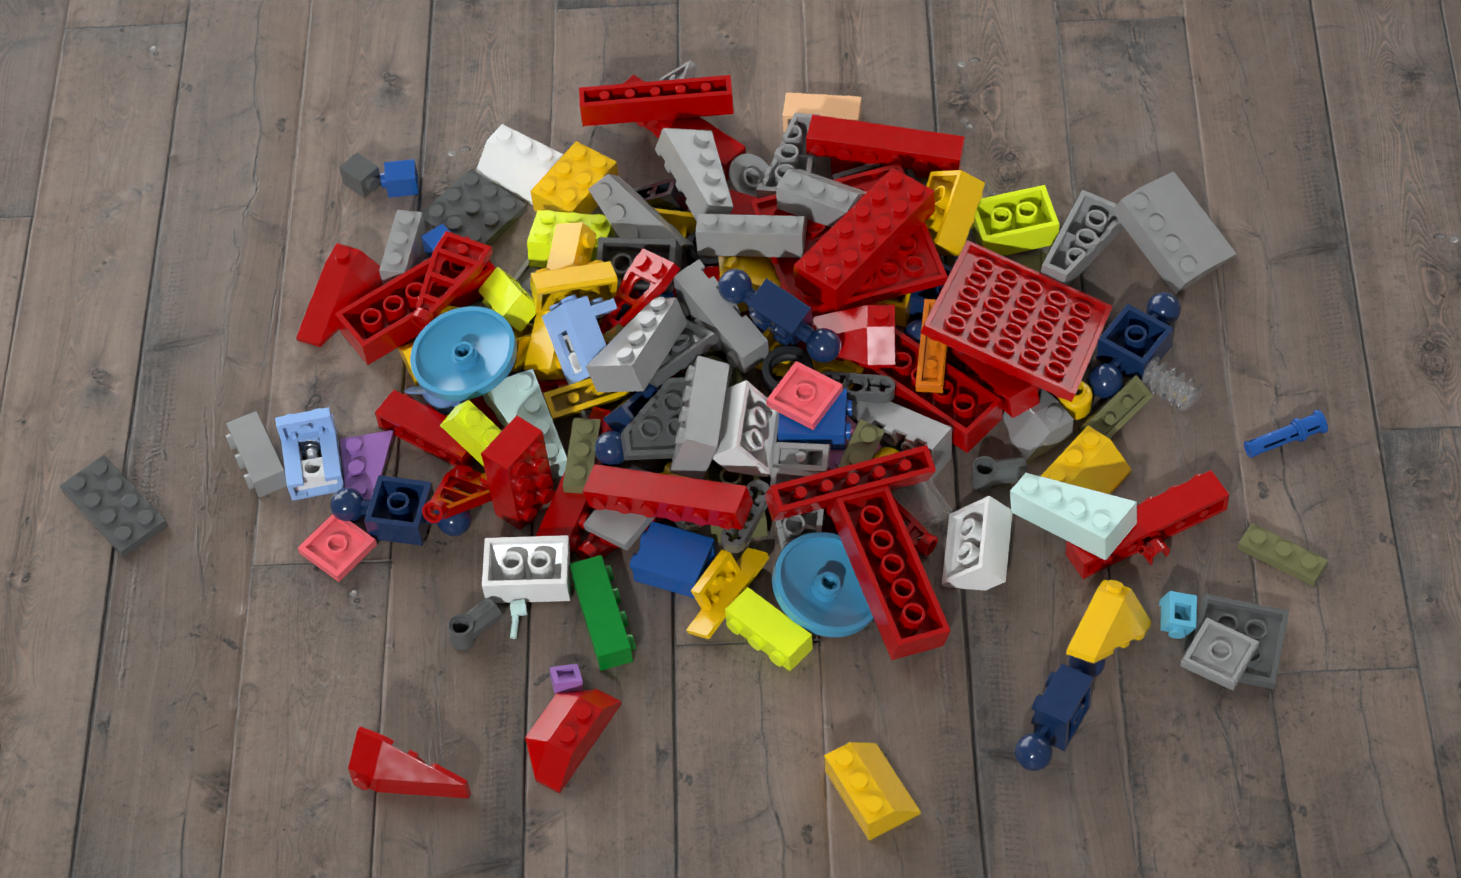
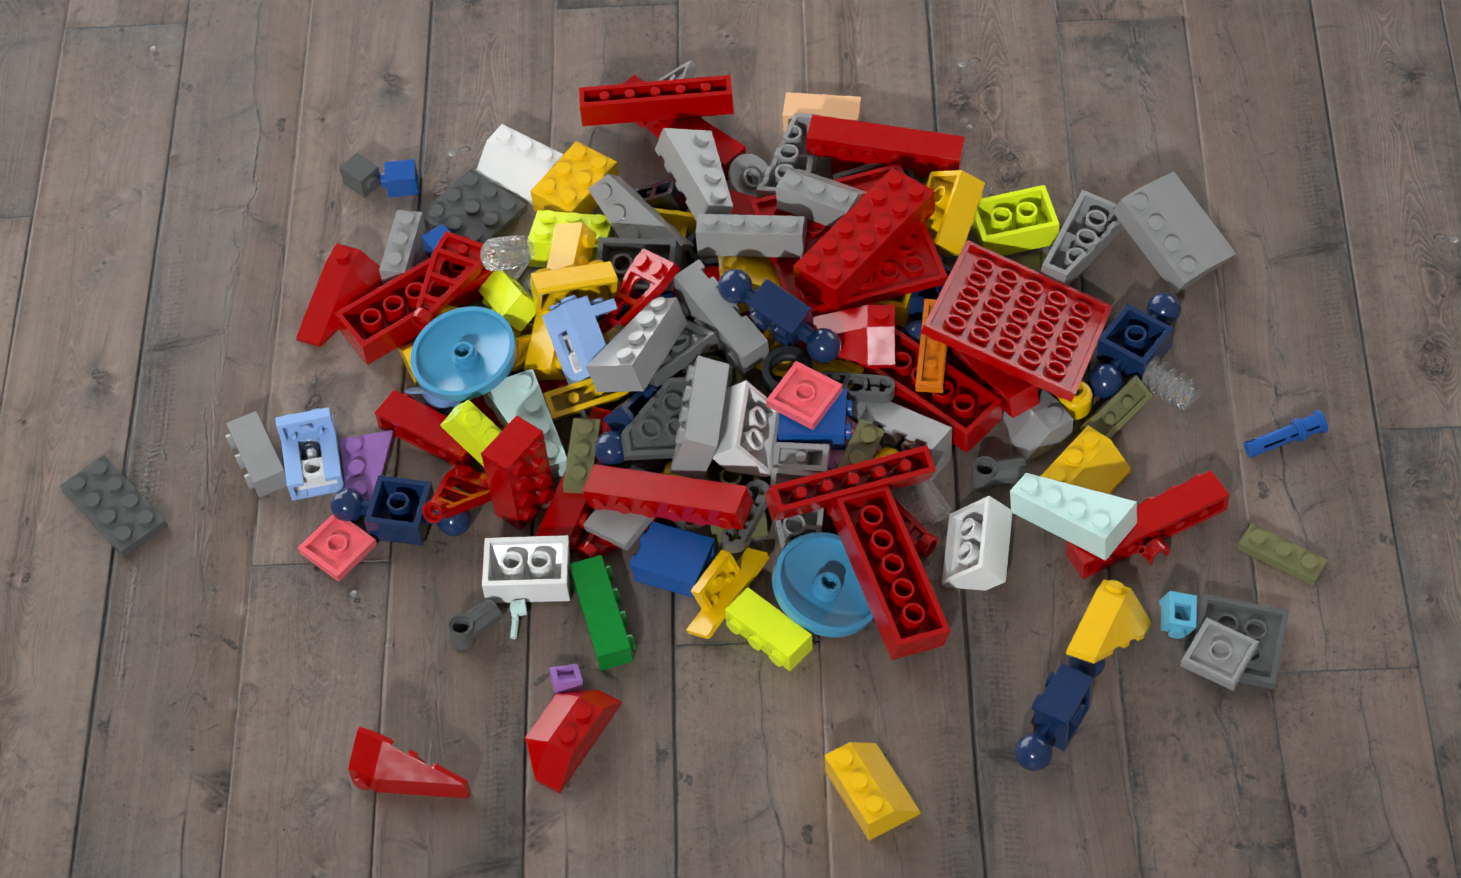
(506, 252): none -> clear piece

